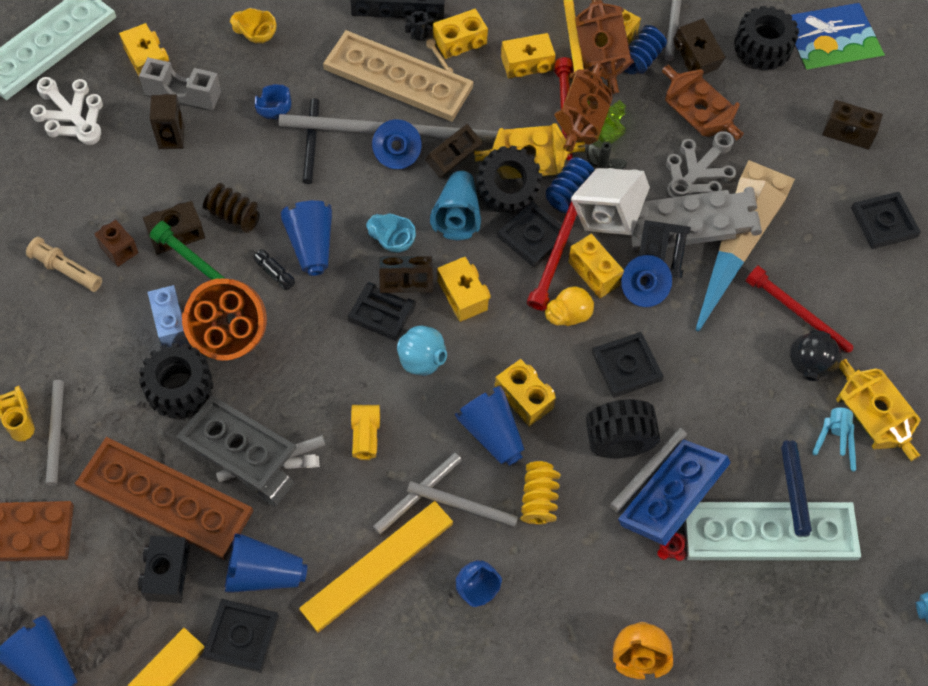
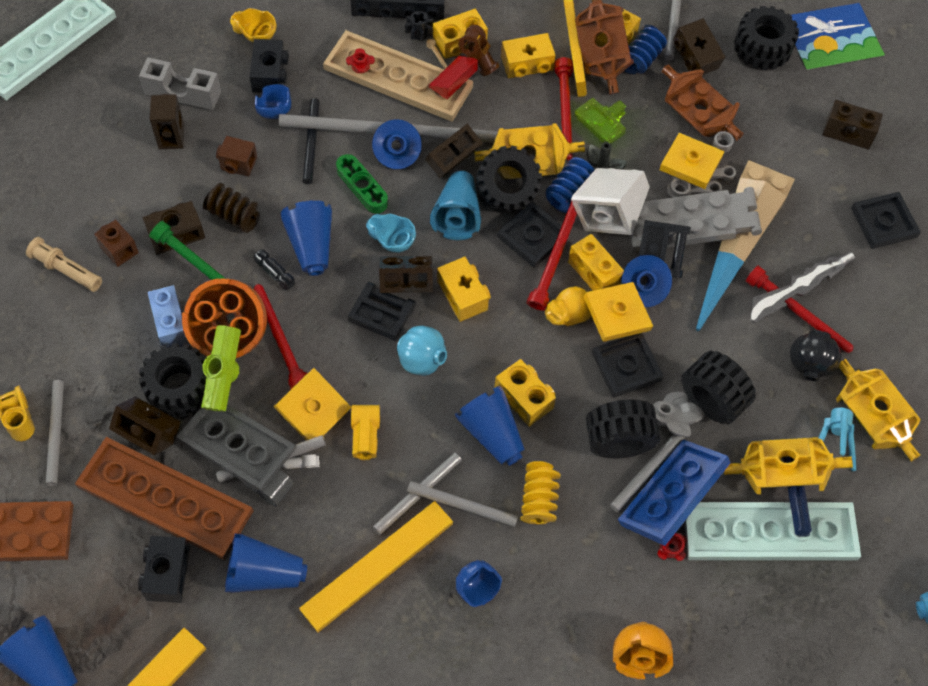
(48, 90): white plant -> none
(140, 44): yellow brick -> none
(144, 425): none -> dark brown brick
(221, 368): none -> lime piece
(236, 156): none -> reddish brown brick
(241, 635): black plate -> none
(268, 64): none -> black brick
(295, 372): none -> red piece
(312, 406): none -> yellow plate
(360, 61): none -> red plate
(361, 173): none -> green beam
(454, 76): none -> red slope
(478, 49): none -> reddish brown connector
(576, 116): dark orange plate -> none
(618, 311): none -> yellow plate
(677, 413): none -> light grey plate
(691, 160): none -> yellow plate
(718, 387): none -> black tyre
(772, 301): none -> flat silver sword
(810, 466): none -> yellow plate

